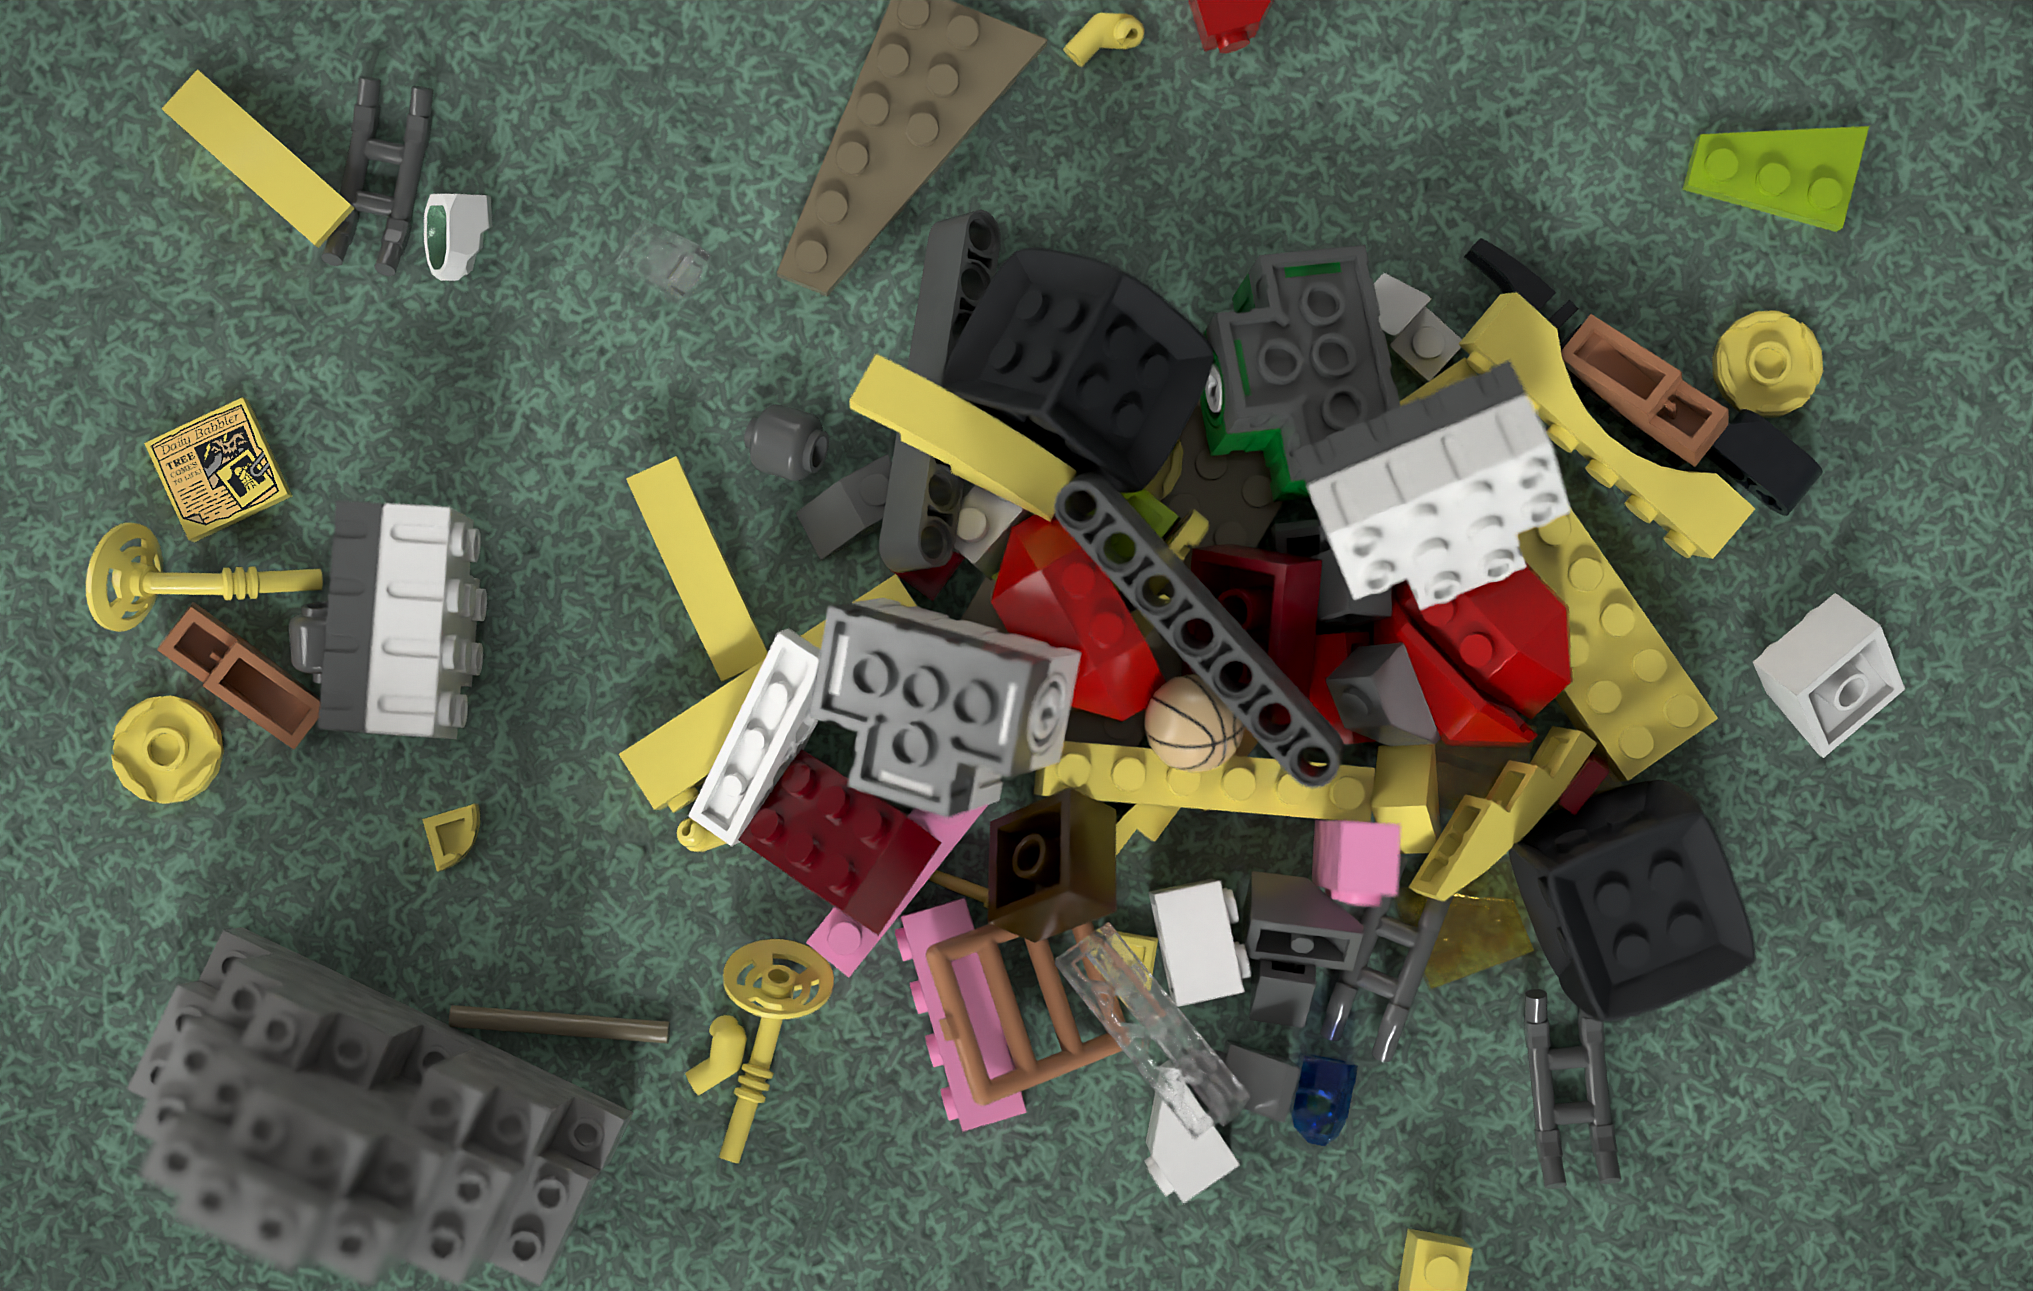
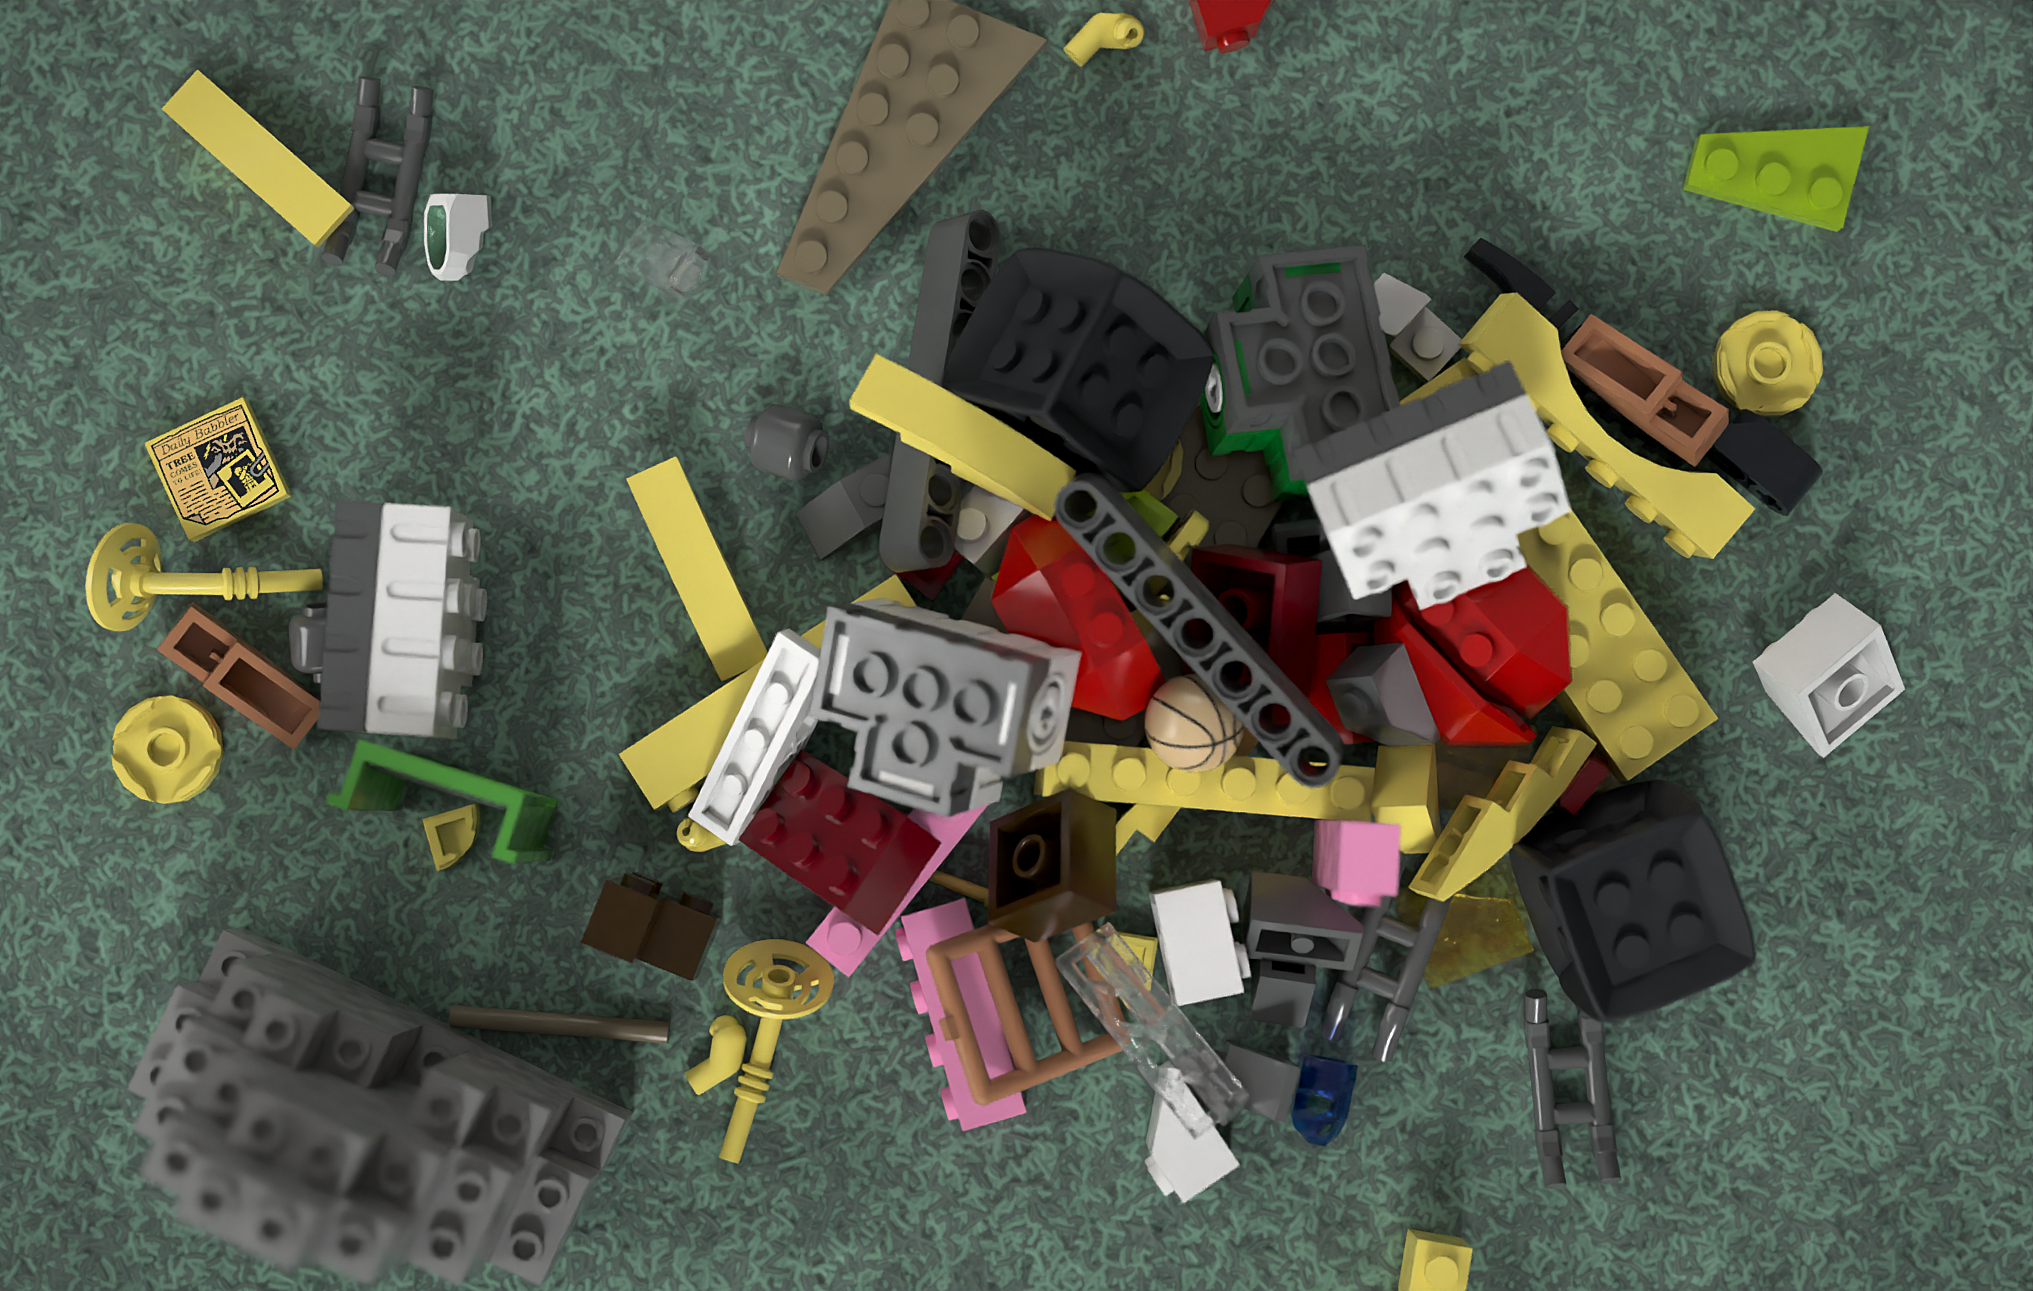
(380, 775): none -> bright green piece
(652, 927): none -> dark brown brick

